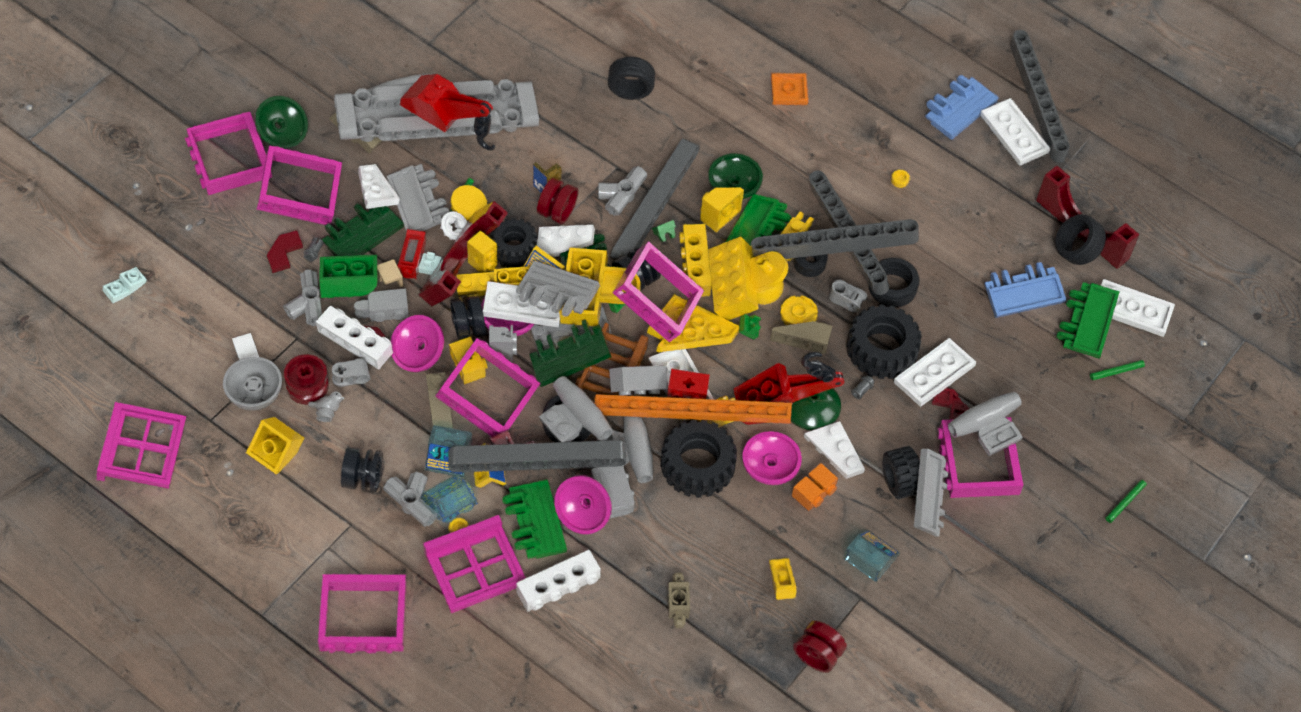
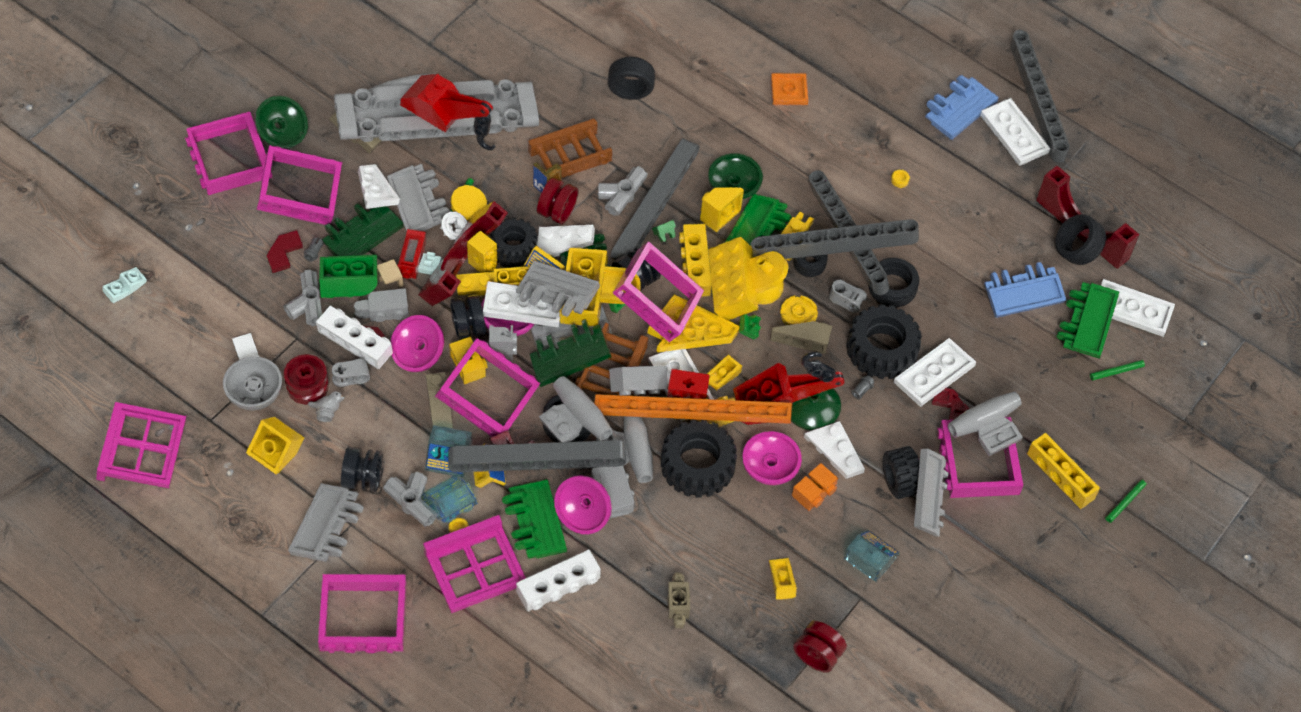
(325, 517): none -> light grey hinge
(571, 135): none -> dark orange fence
(724, 372): none -> yellow slope
(1063, 471): none -> yellow brick

